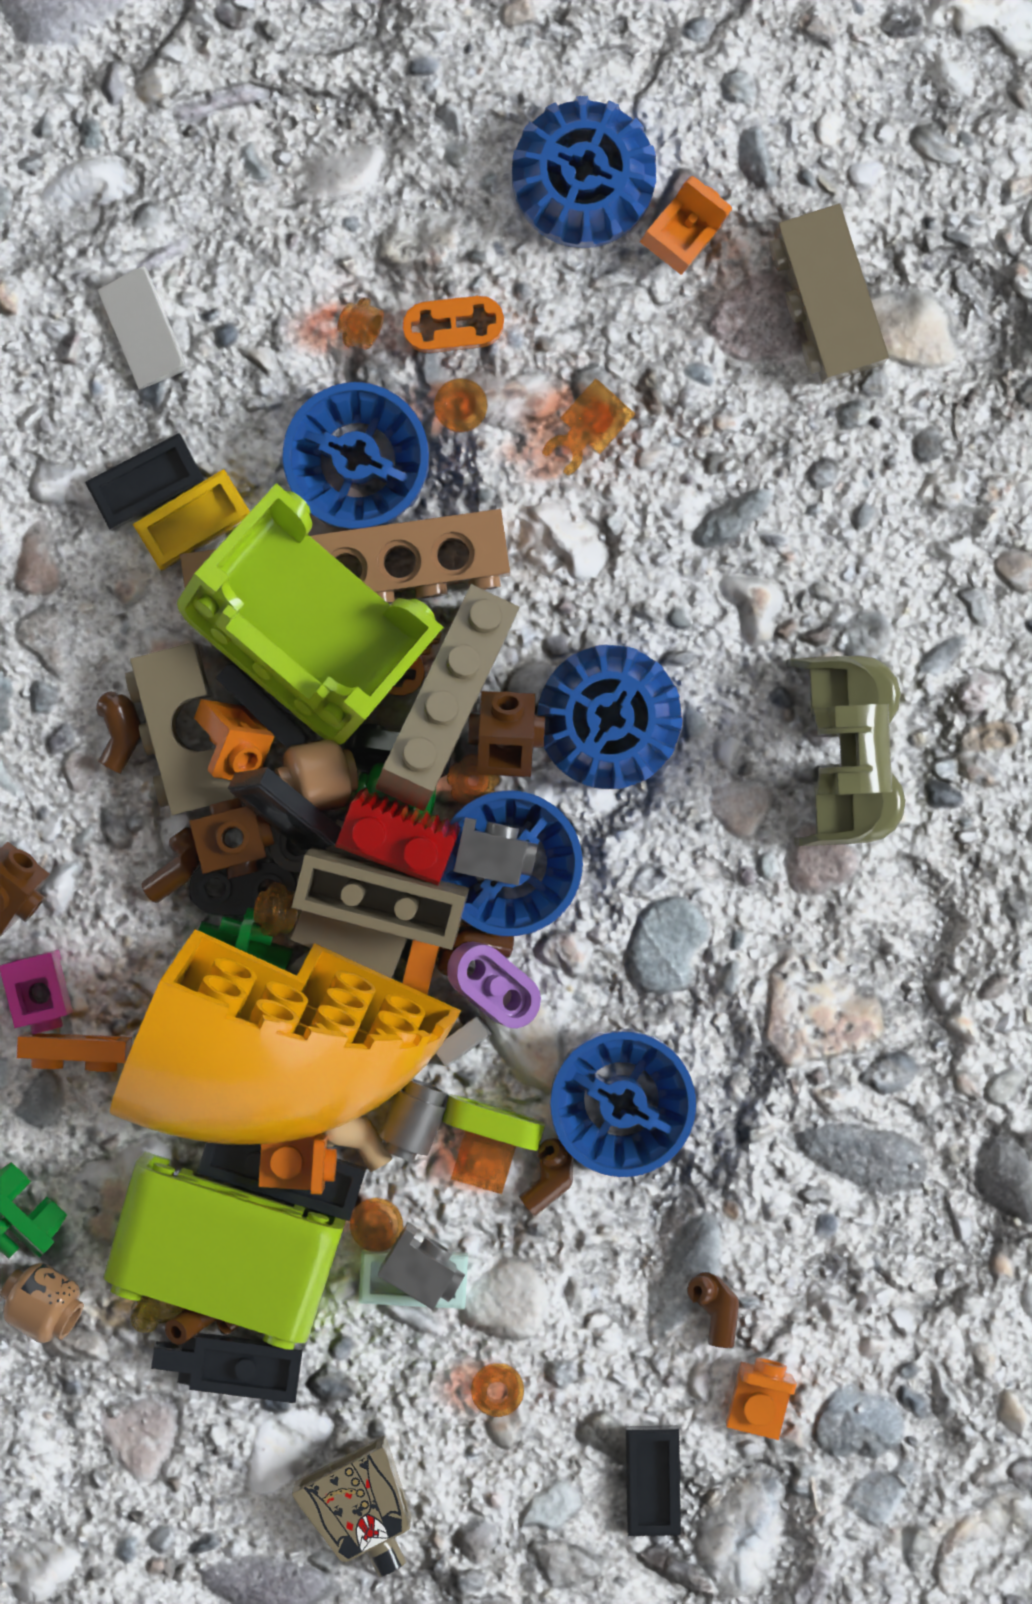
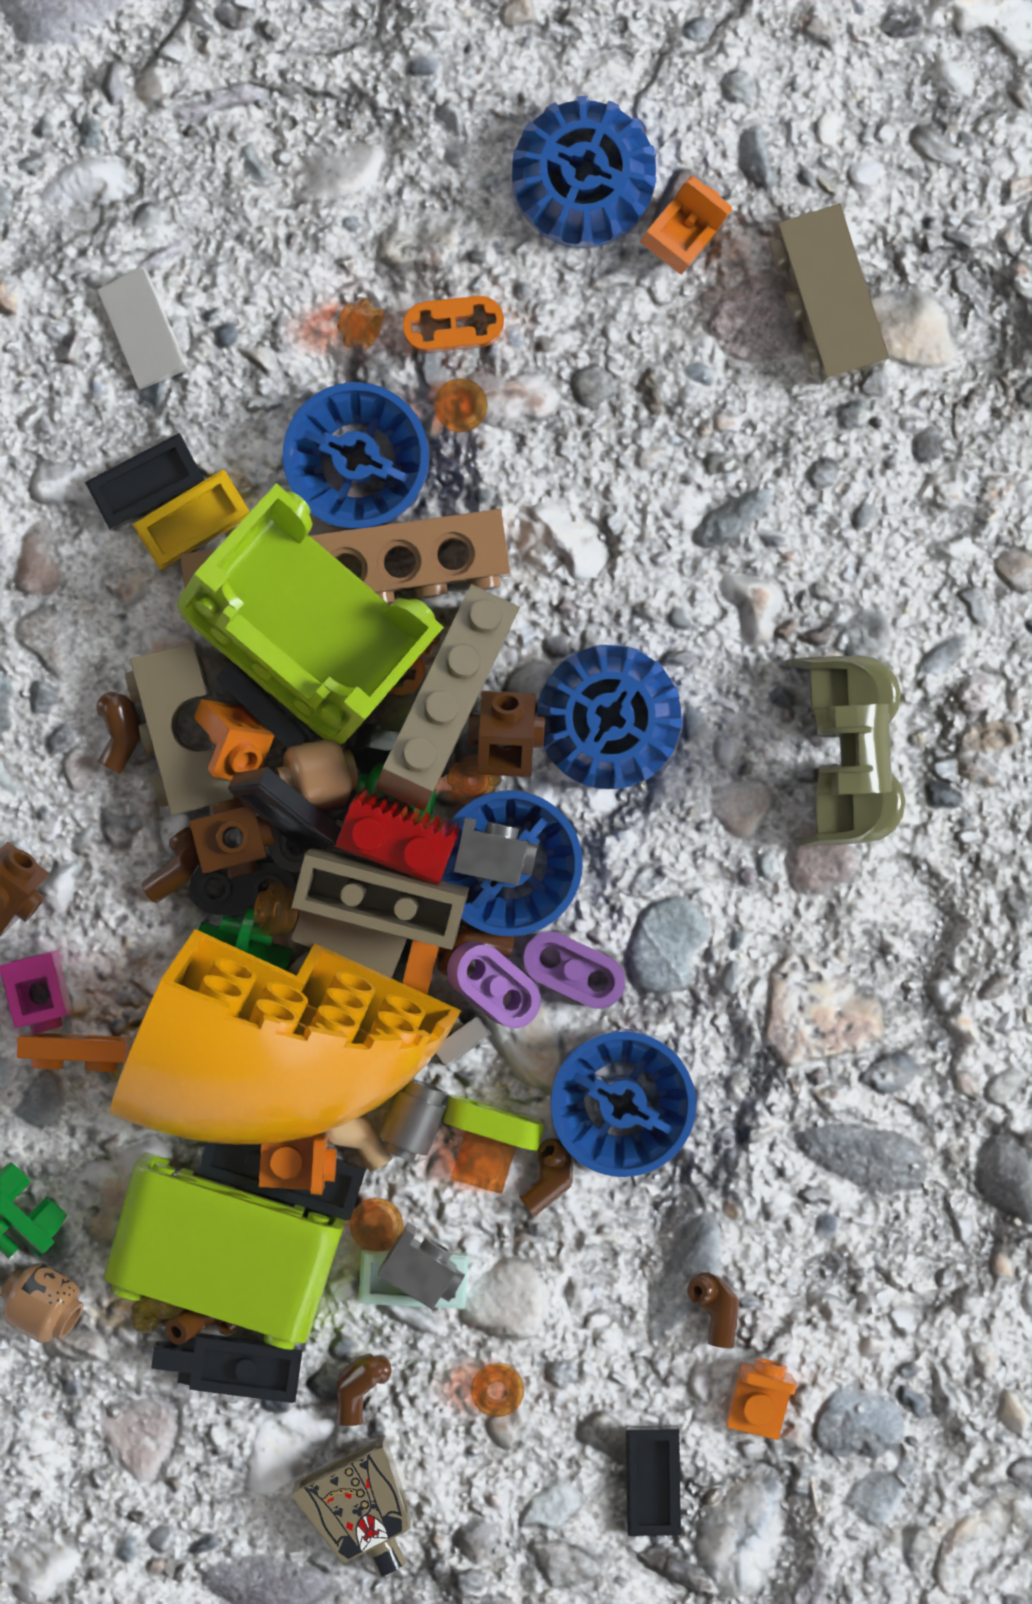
(355, 1382): none -> reddish brown arm
(573, 969): none -> medium lavender plate
(593, 422): clear orange plate -> none

